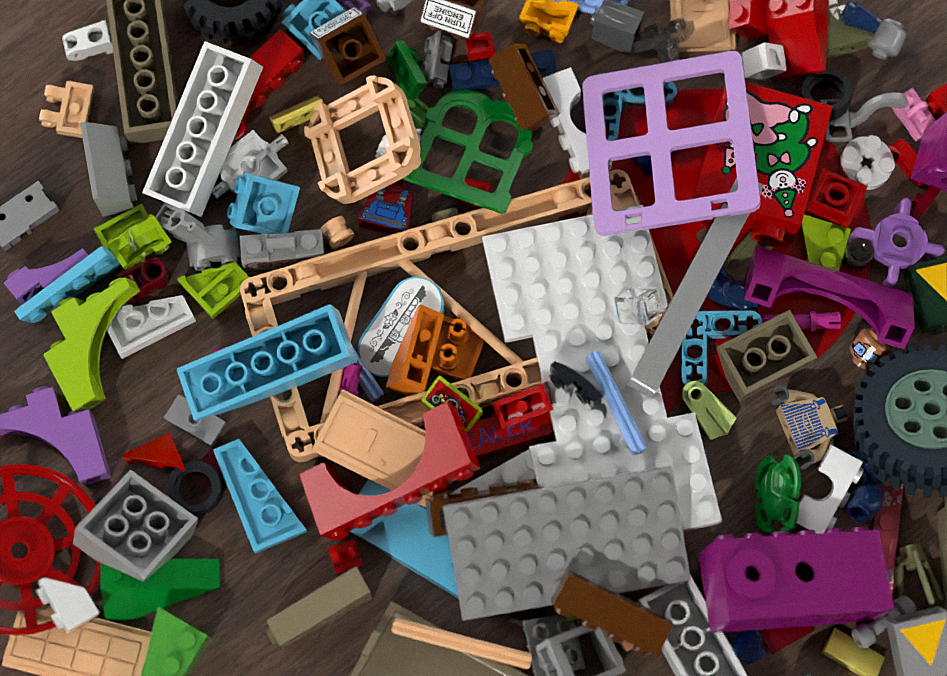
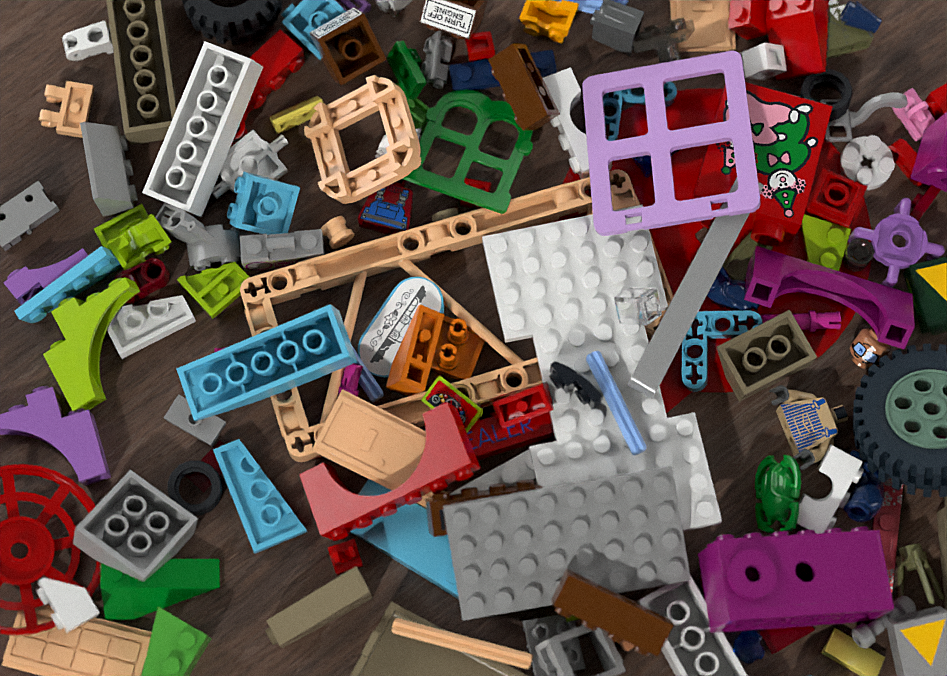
(157, 453): red tile -> none
(709, 410): yellowish green piece -> none
(887, 39): light grey head -> none

